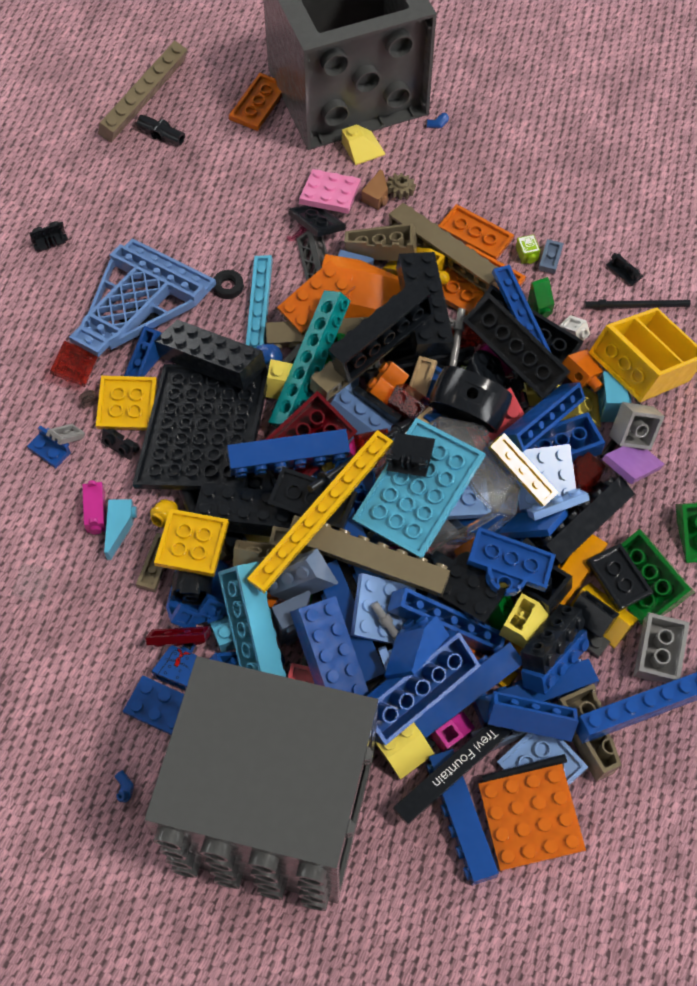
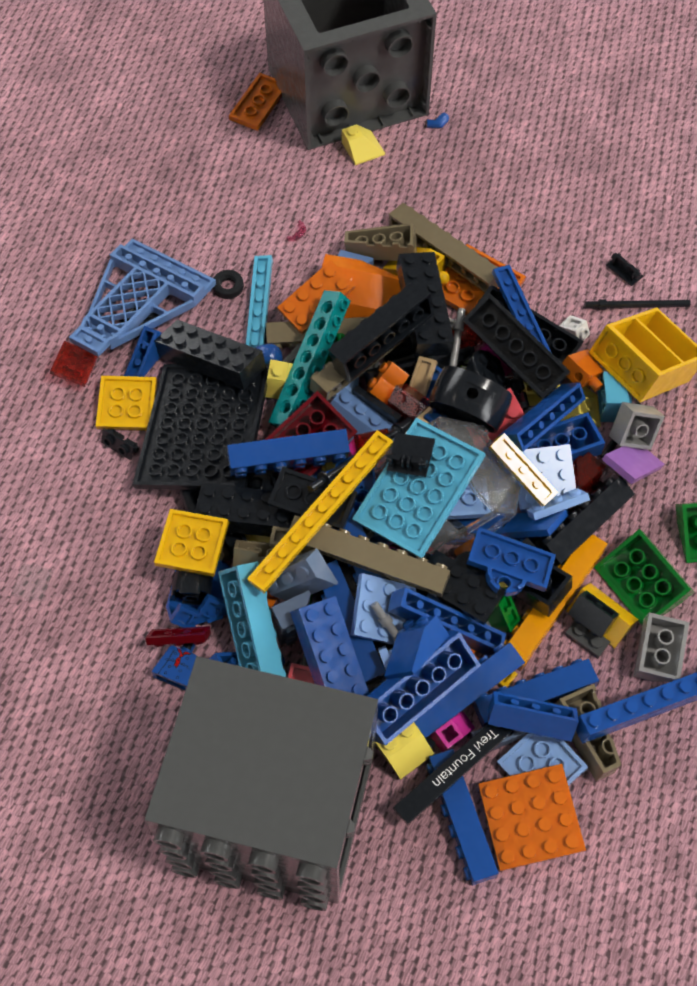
(40, 234): black hinge -> none
(48, 449): blue bracket -> none
(65, 434): light grey tile -> none
(88, 399): clear smoke tile -> none
(94, 507): dark pink brick -> none
(119, 522): medium azure slope -> none
(126, 788): blue arm -> none
(142, 91): dark tan brick -> none
(151, 574): dark tan plate -> none
(154, 704): blue plate -> none
(160, 129): black piece -> none
(160, 512): yellow head -> none
(223, 634): medium azure slope -> none
(316, 220): black tile -> none
(318, 250): dark grey fence -> none
(330, 191): bright pink plate -> none
(376, 191): medium nougat slope -> none
(400, 186): dark tan gear -> none
(476, 231): orange plate -> none
(524, 621): light yellow slope -> none
(526, 768): black bar -> none
(527, 249): lime brick -> none
(541, 297): green slope -> none
(544, 682): blue arch -> none
(551, 256): sand blue plate -> none
(552, 639): black brick -> none
(619, 577): black tile -> none

